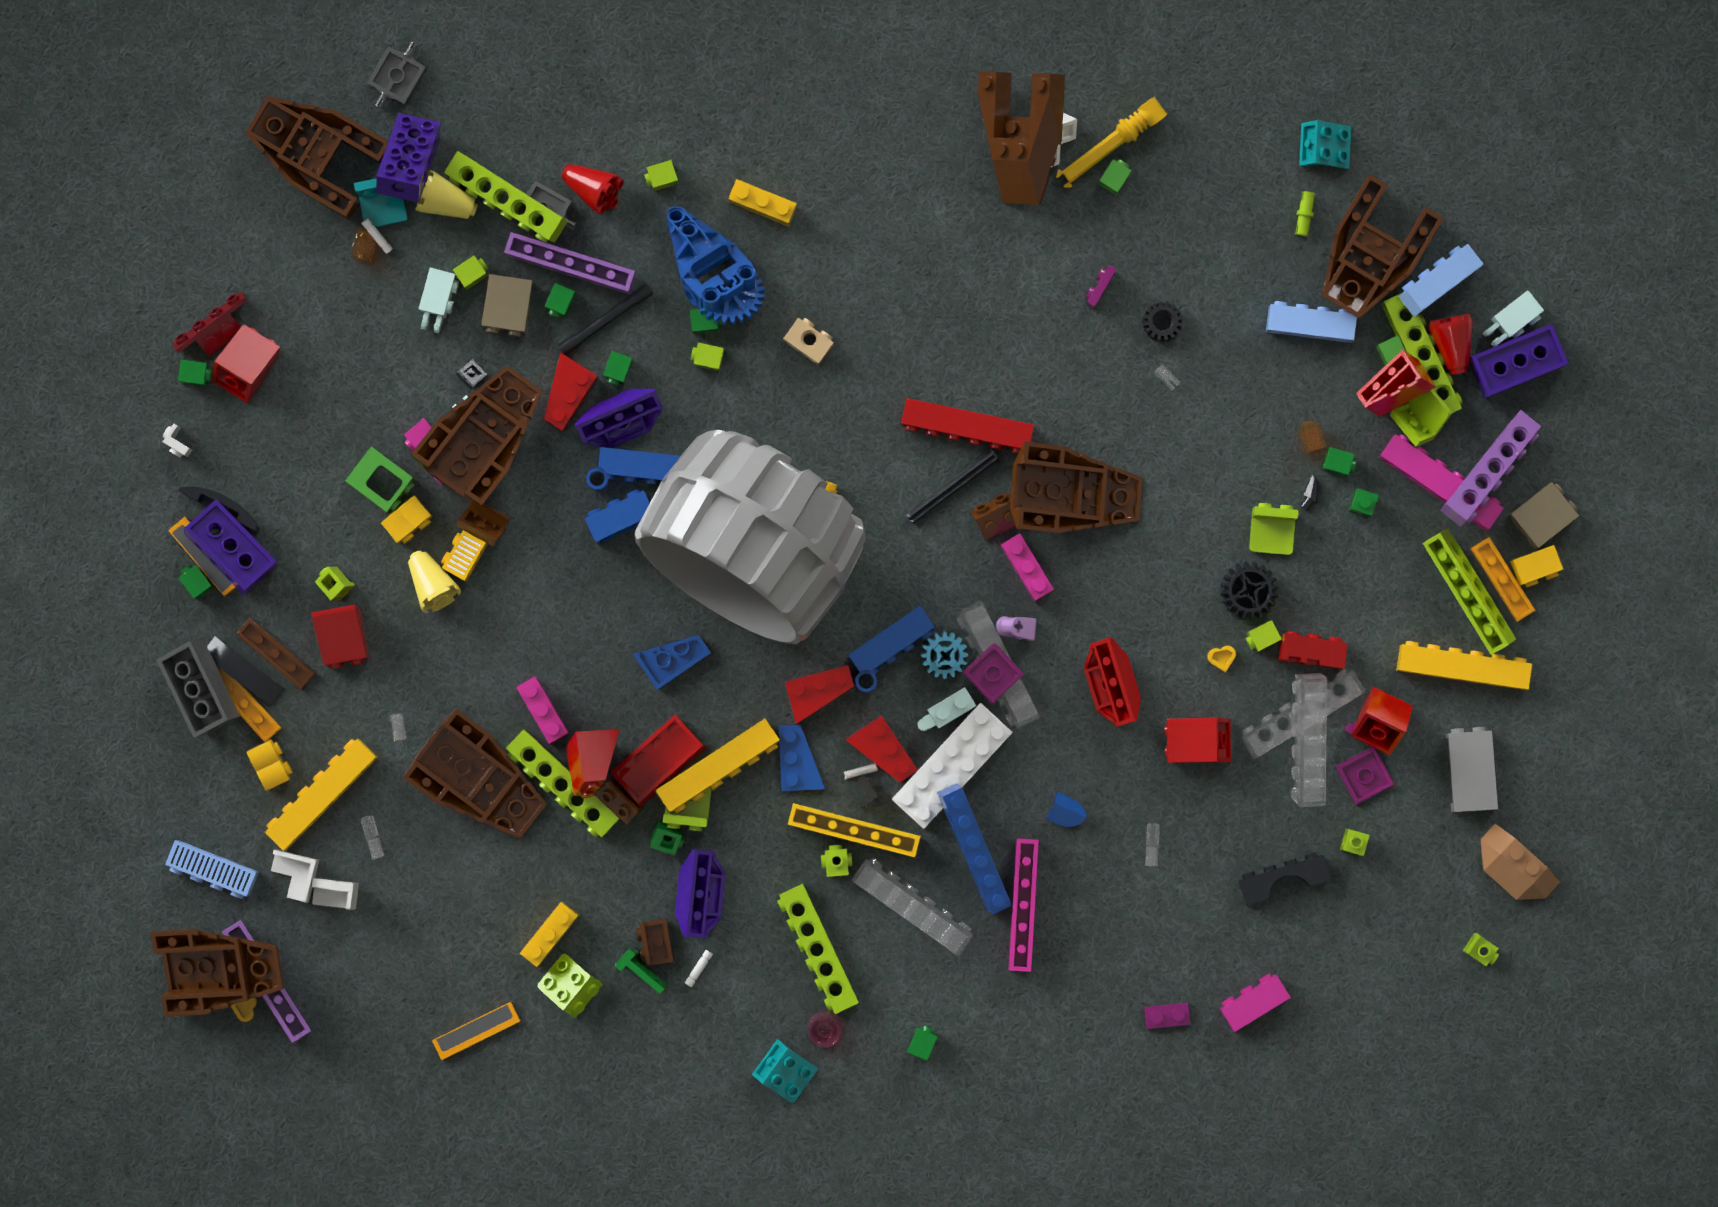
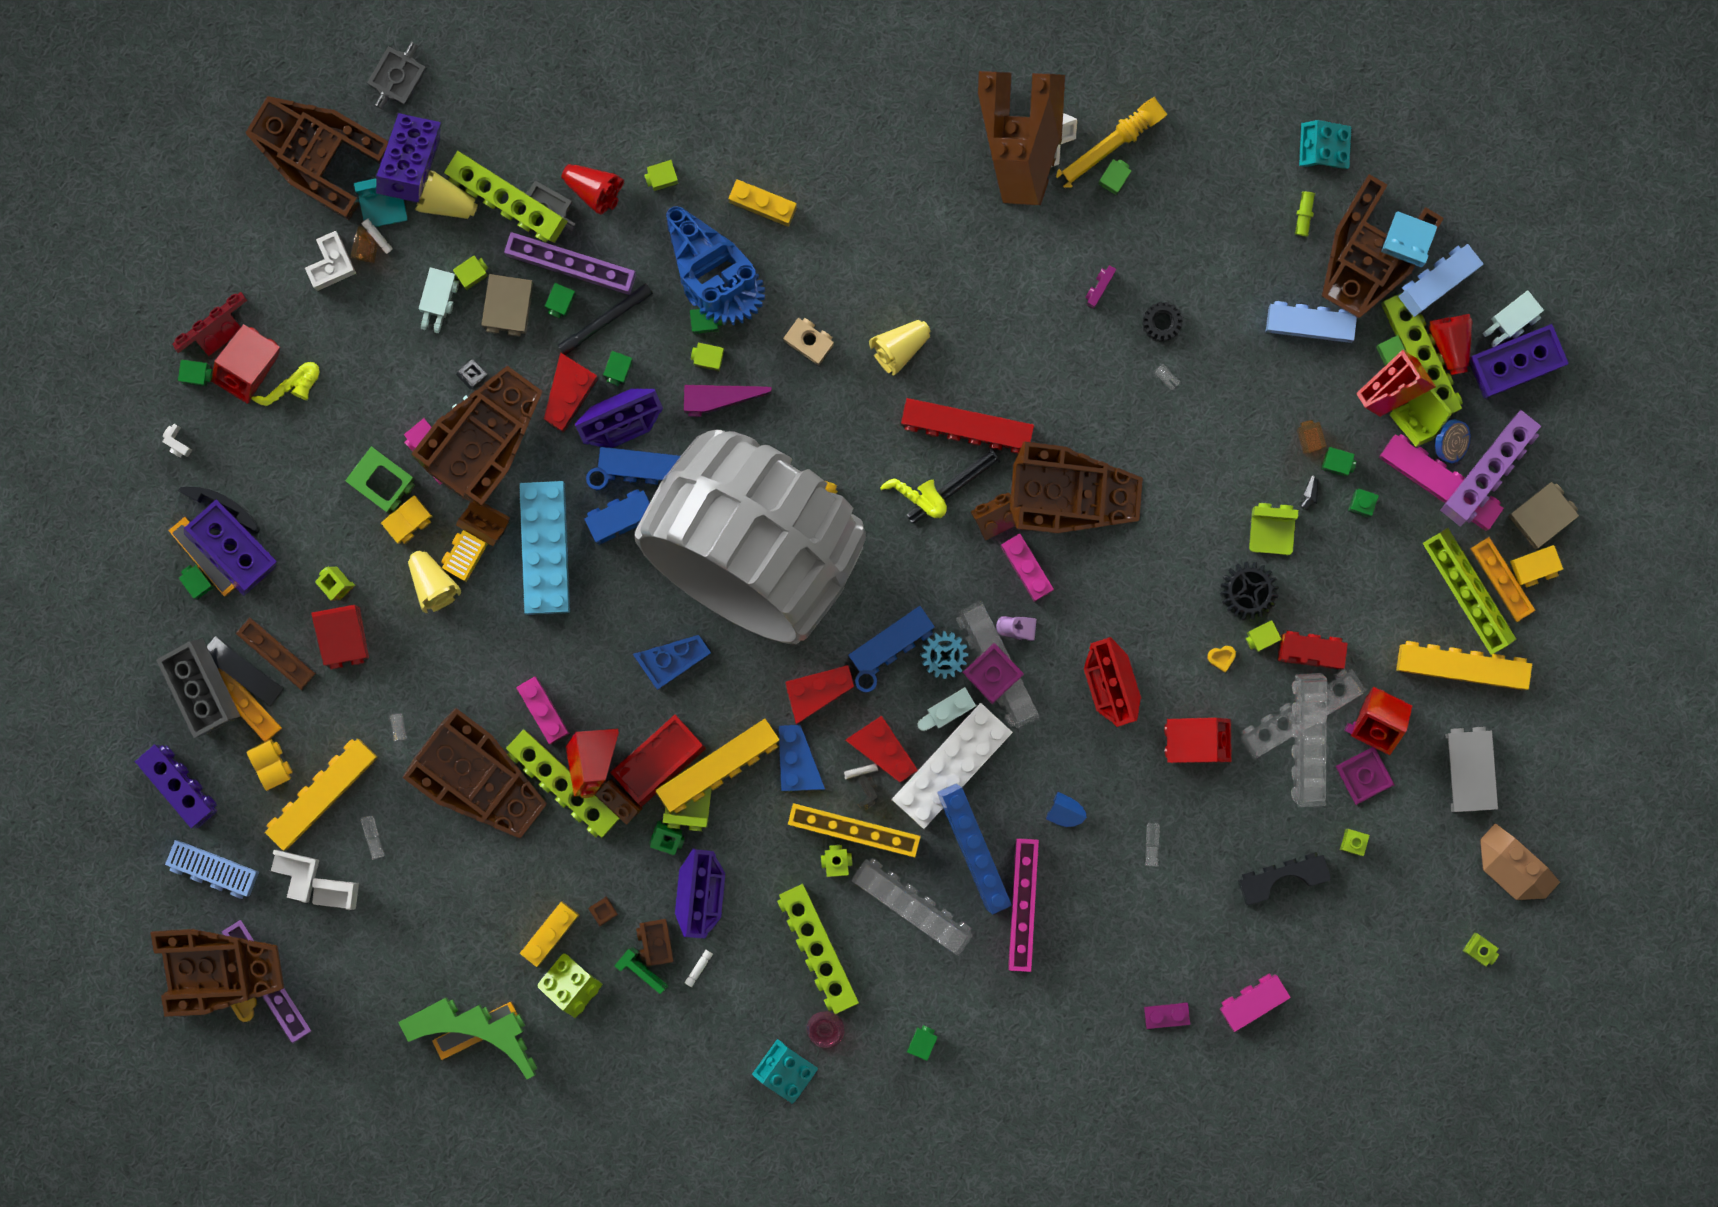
(151, 765): none -> dark purple brick
(302, 380): none -> neon yellow piece
(335, 265): none -> white panel
(475, 1022): none -> bright green arch
(544, 548): none -> medium azure brick
(603, 911): none -> reddish brown tile
(709, 398): none -> magenta slope
(899, 345): none -> light yellow cone
(929, 501): none -> neon yellow piece
(1409, 239): none -> medium azure bracket
(1453, 441): none -> tile

